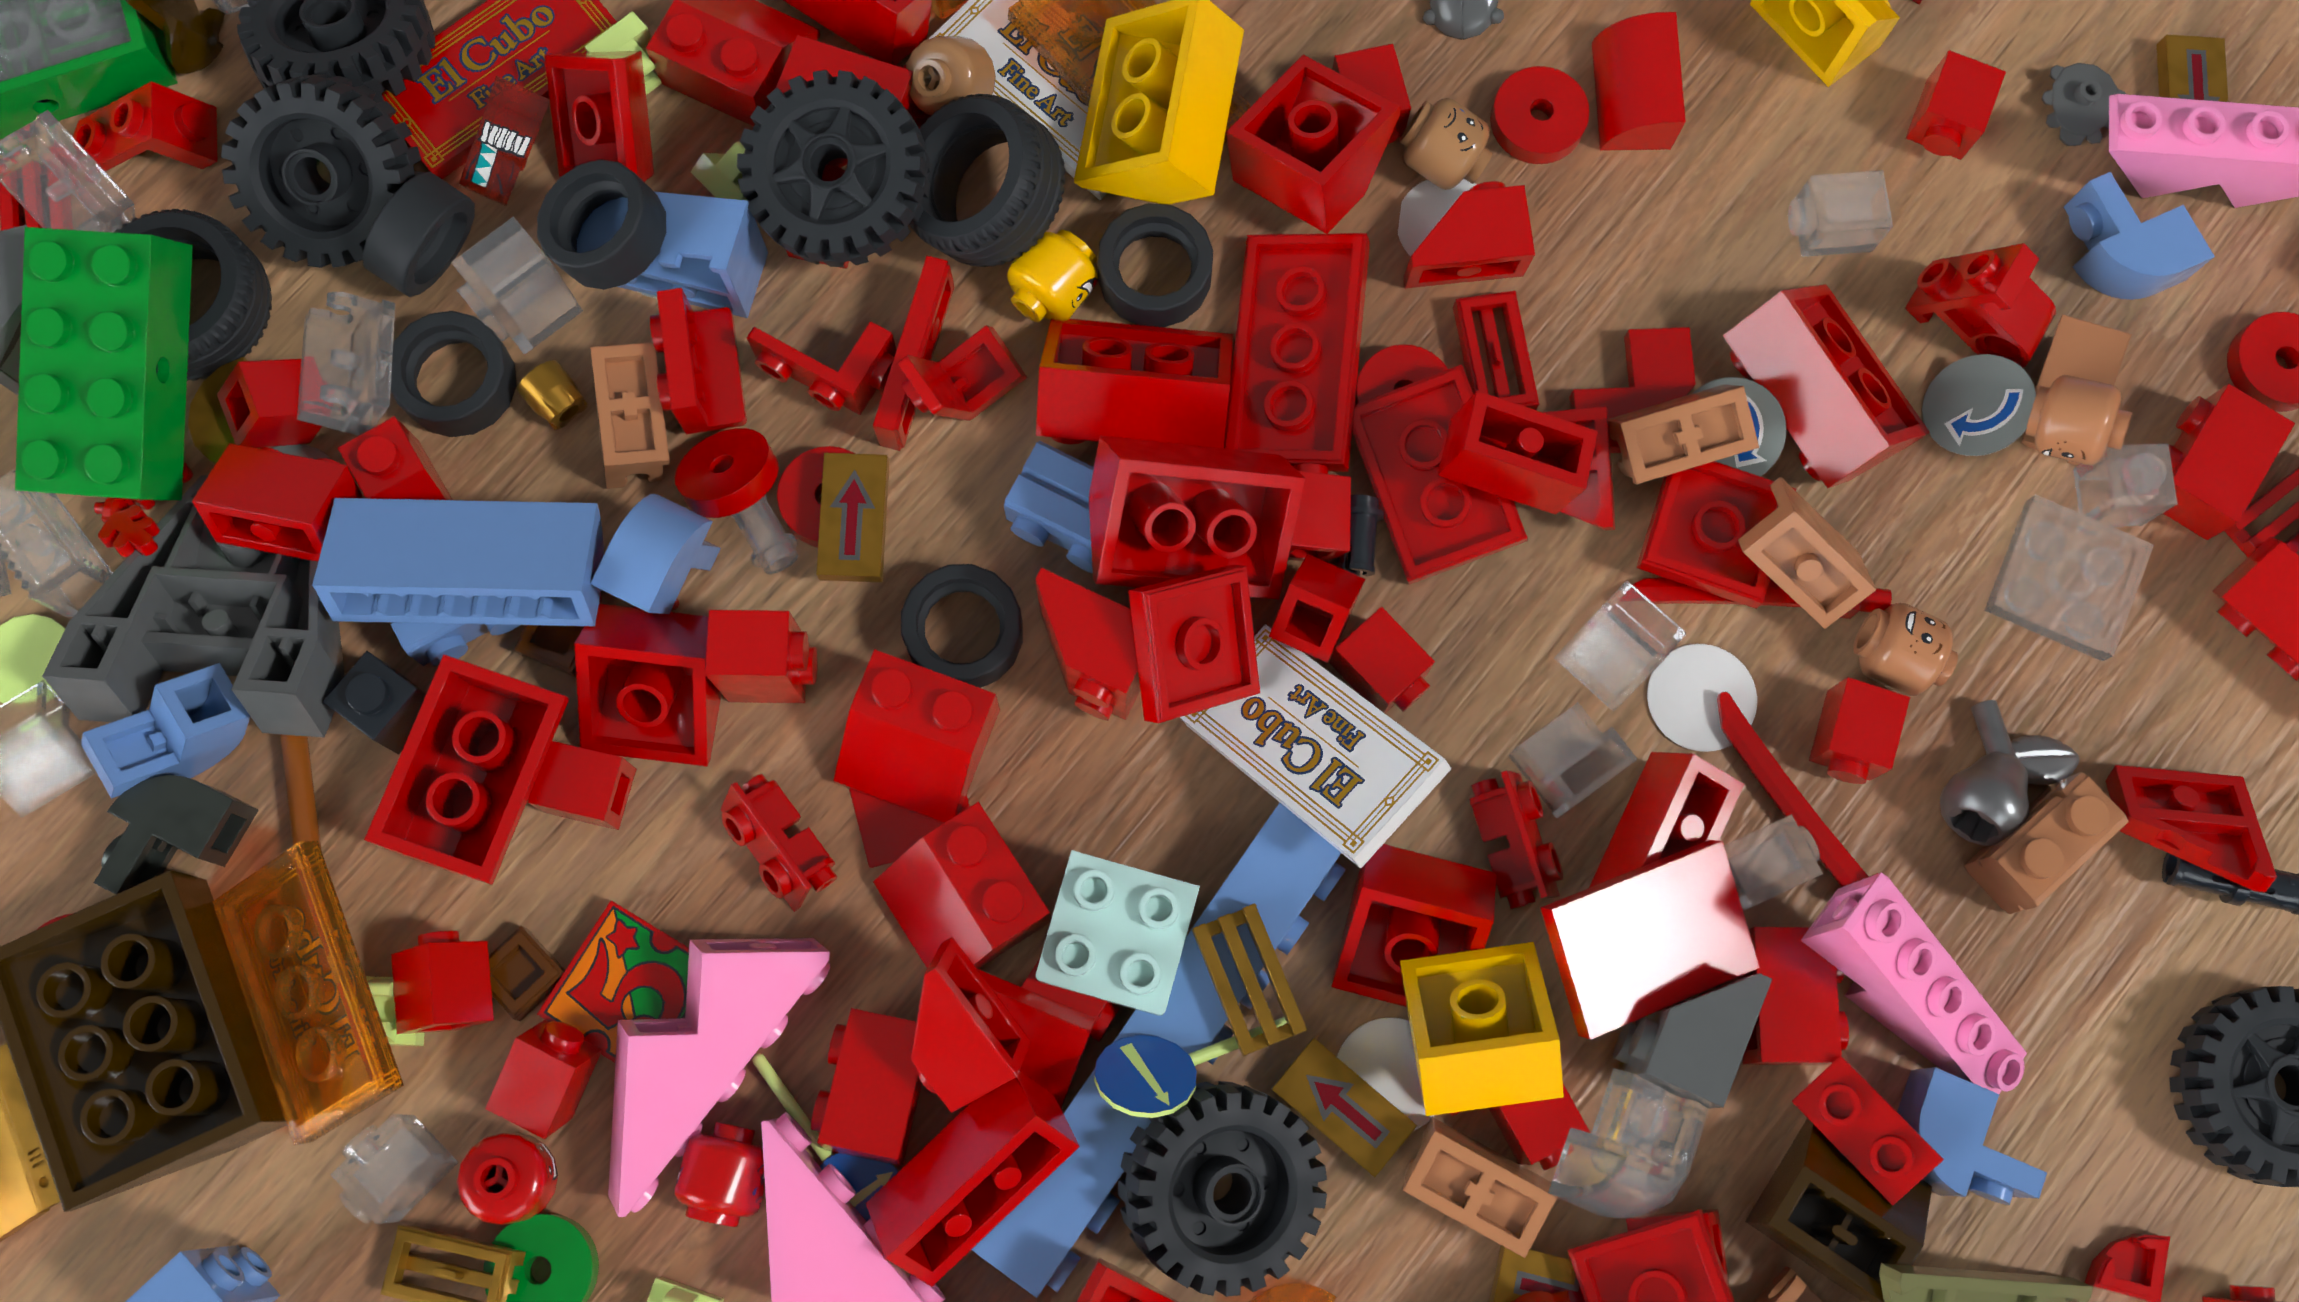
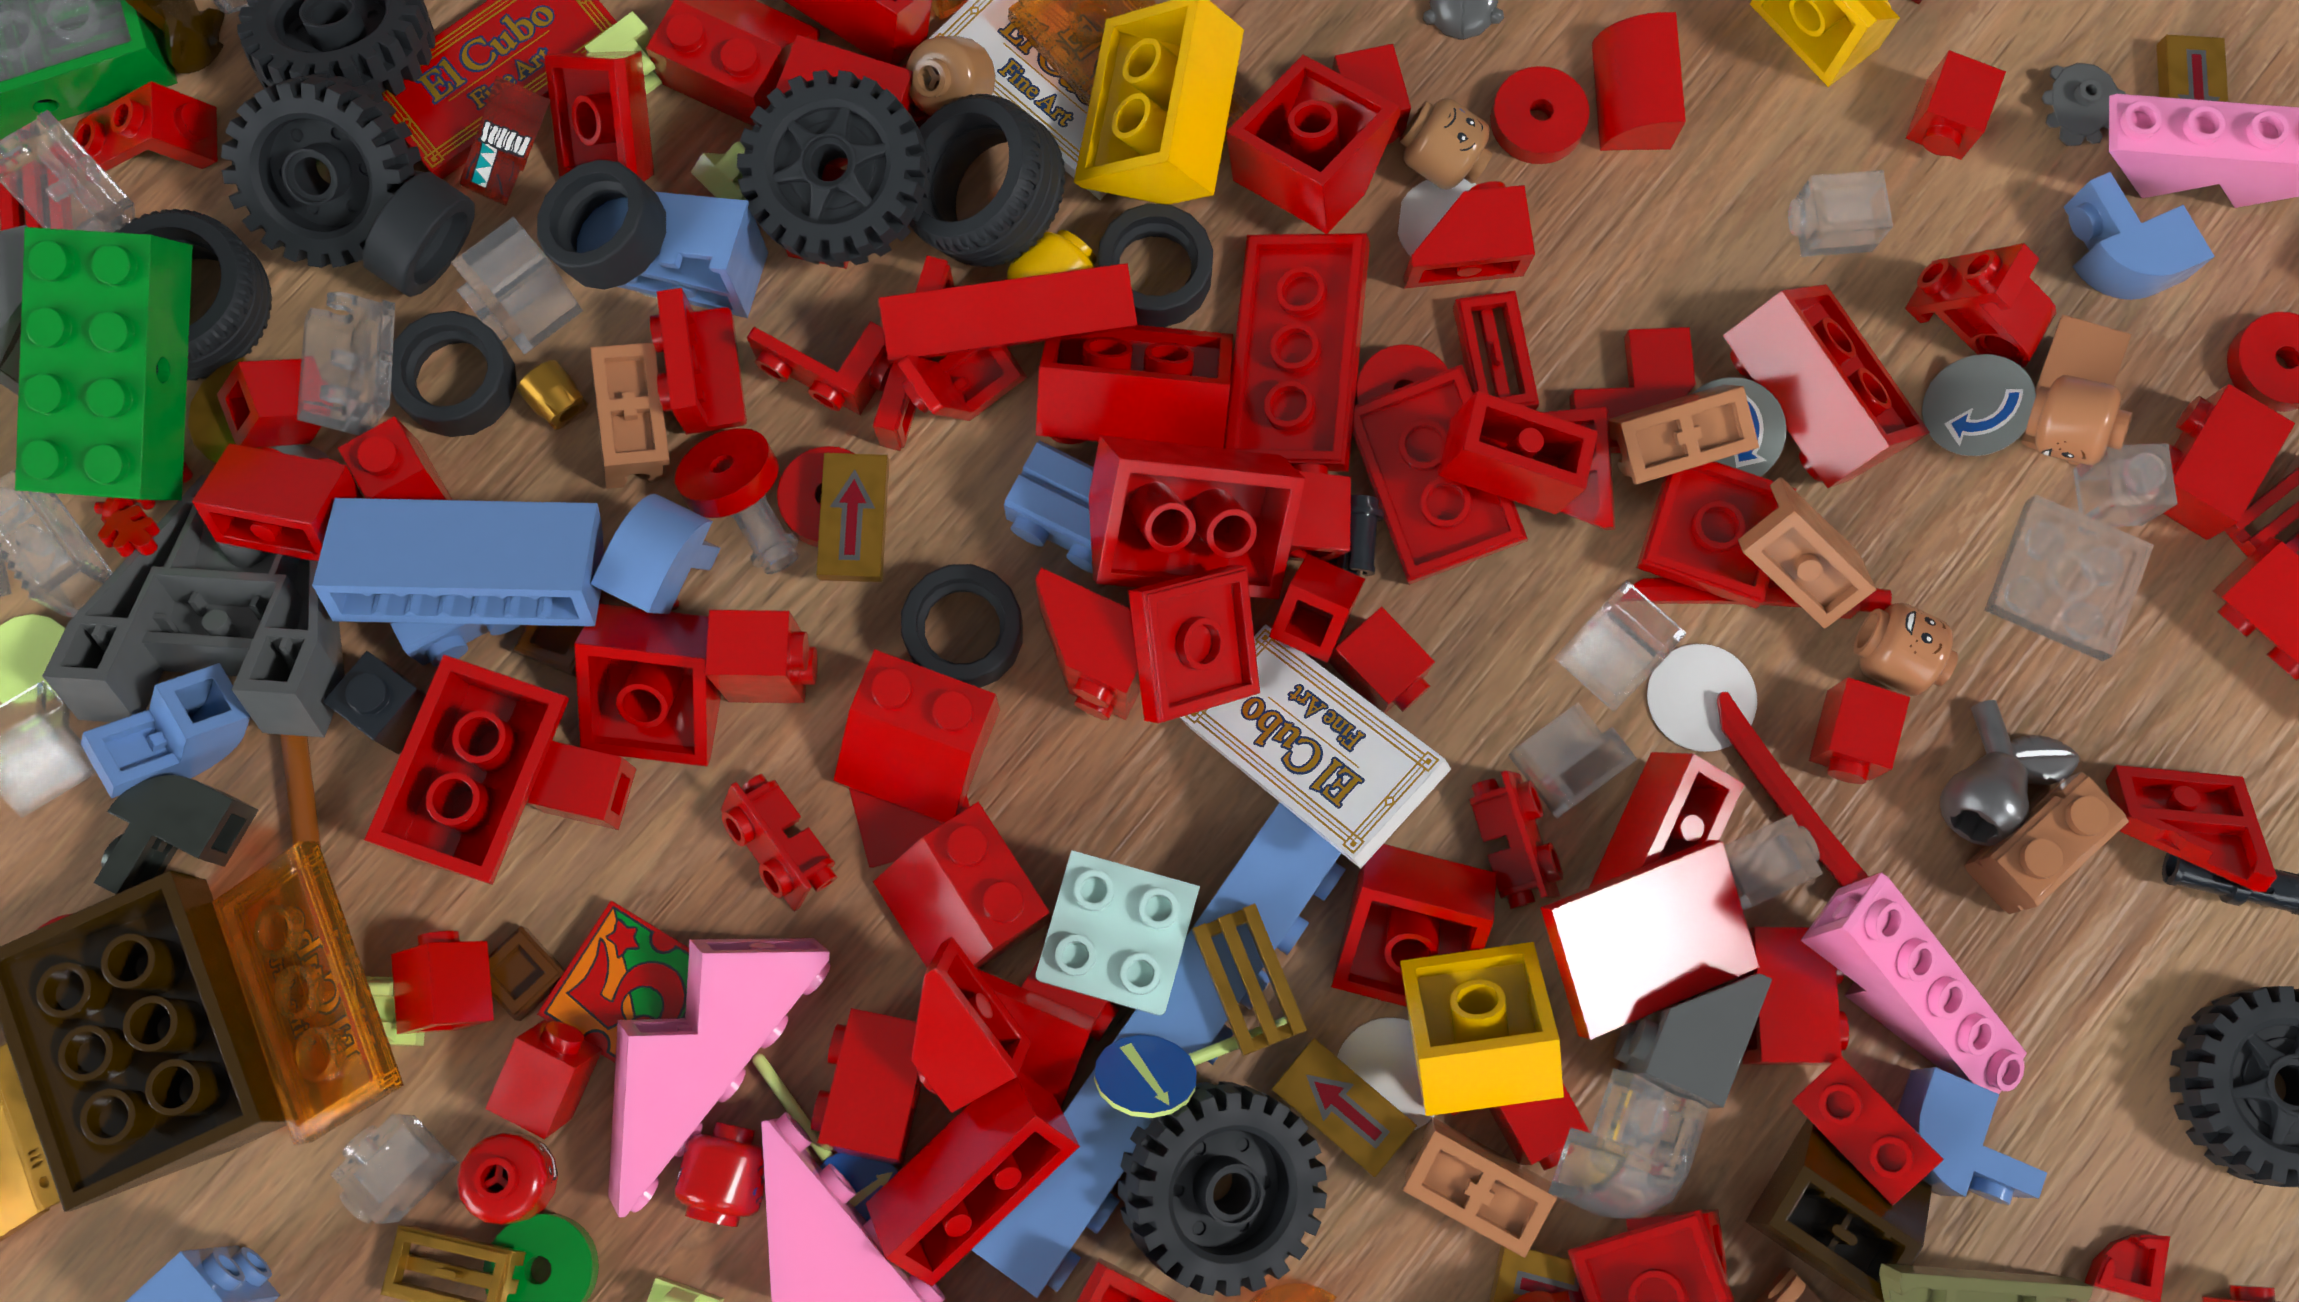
(1007, 312): none -> red tile

